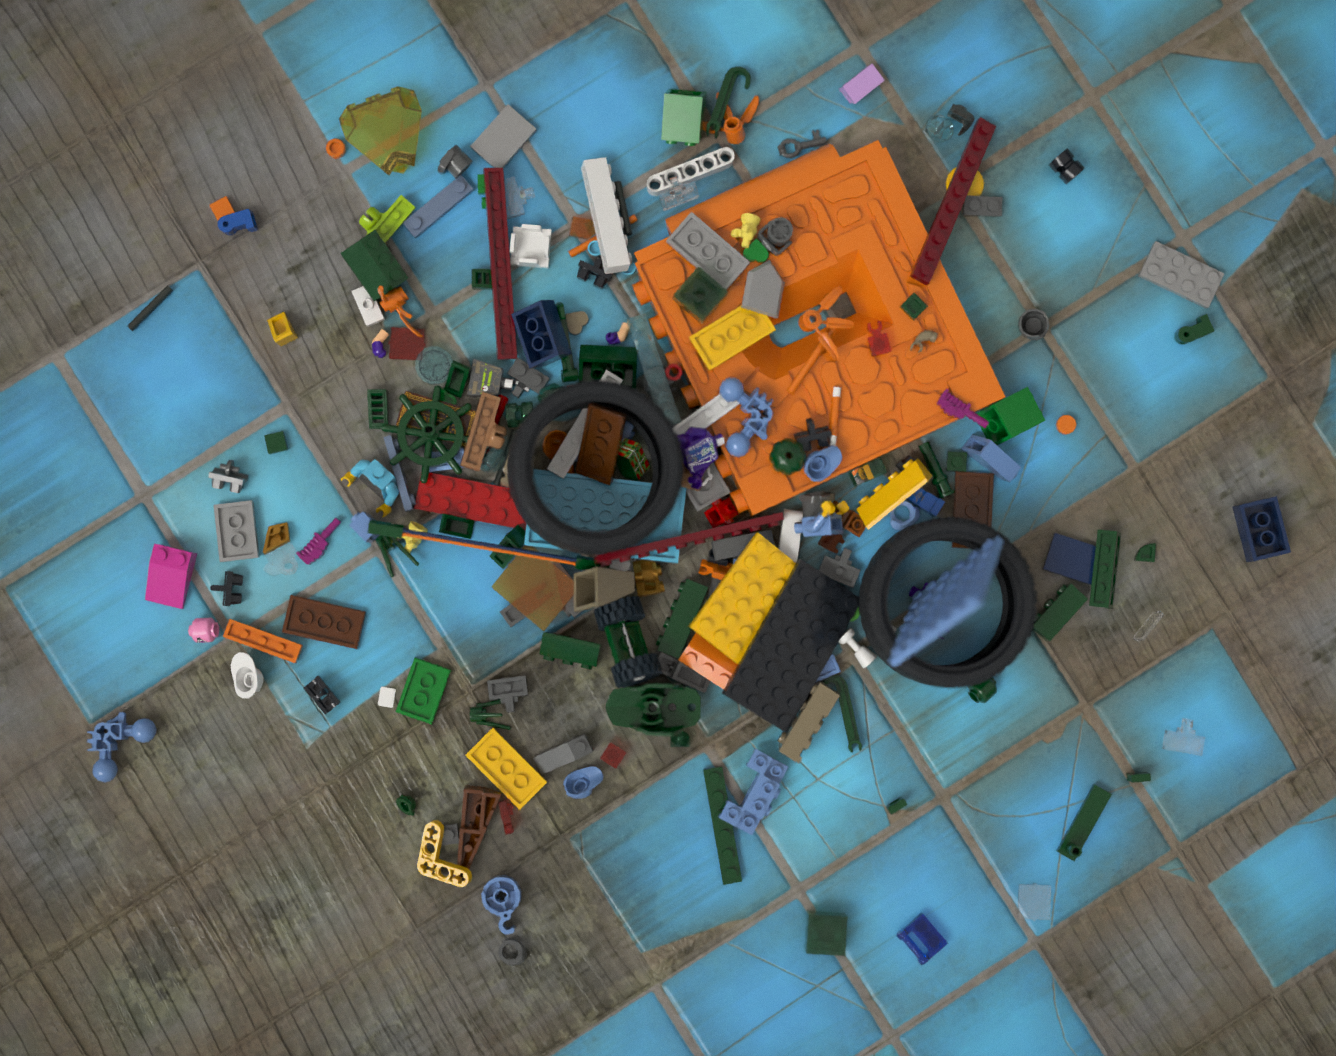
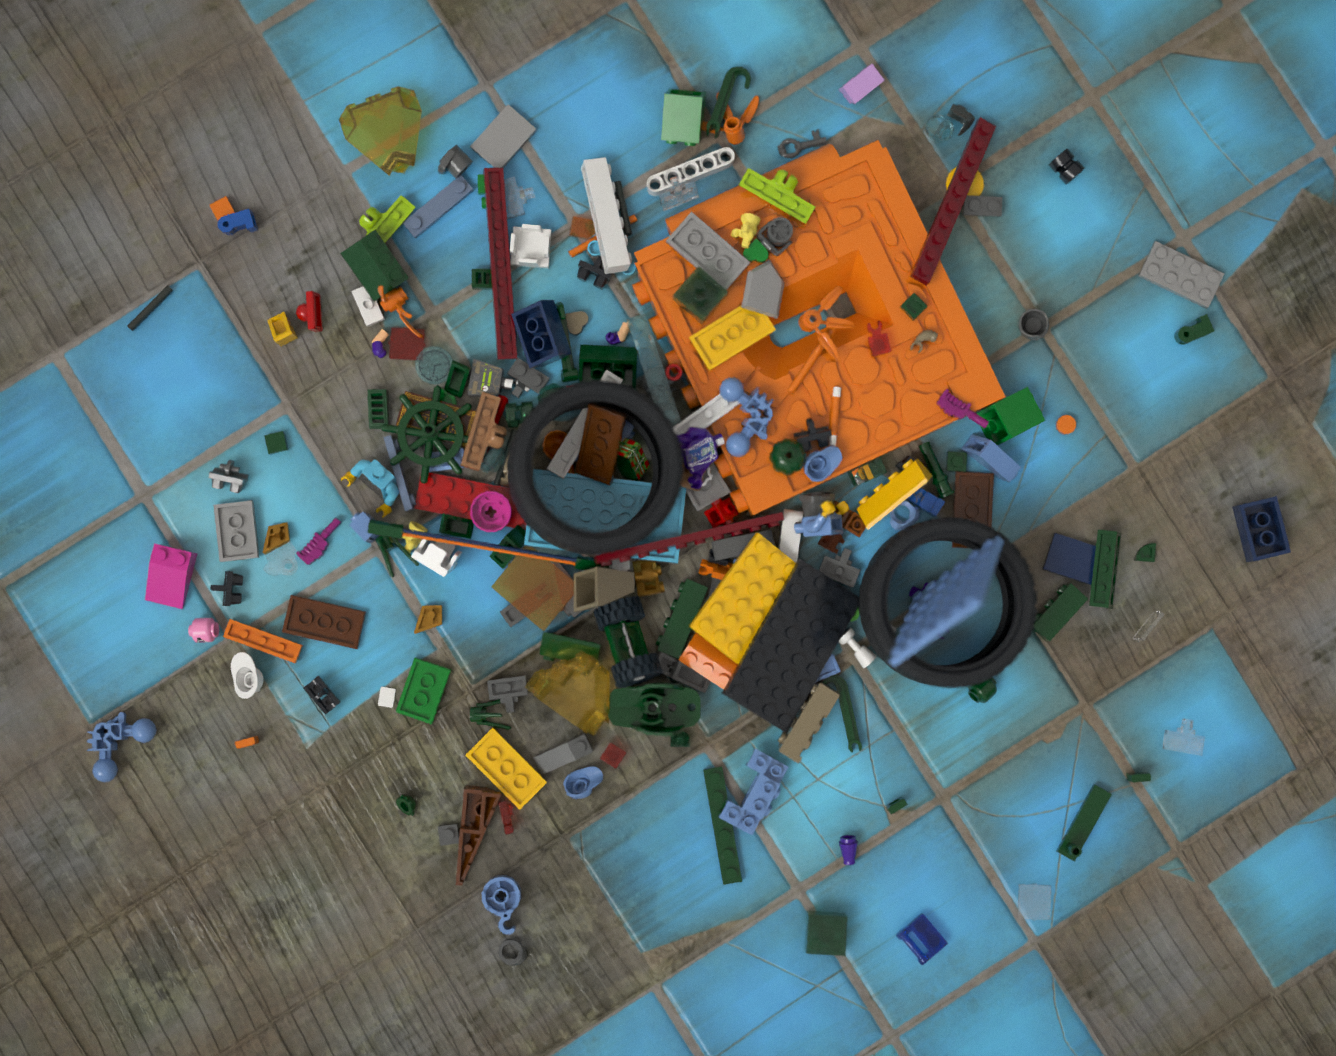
(247, 742): none -> orange tile
(311, 311): none -> red tile
(336, 148): orange tile -> none
(429, 618): none -> pearl gold piece
(433, 858): yellow beam -> none
(437, 556): none -> white panel
(480, 506): none -> dark pink wheel
(575, 691): none -> clear yellow panel
(778, 193): none -> lime plate
(848, 847): none -> dark purple cone

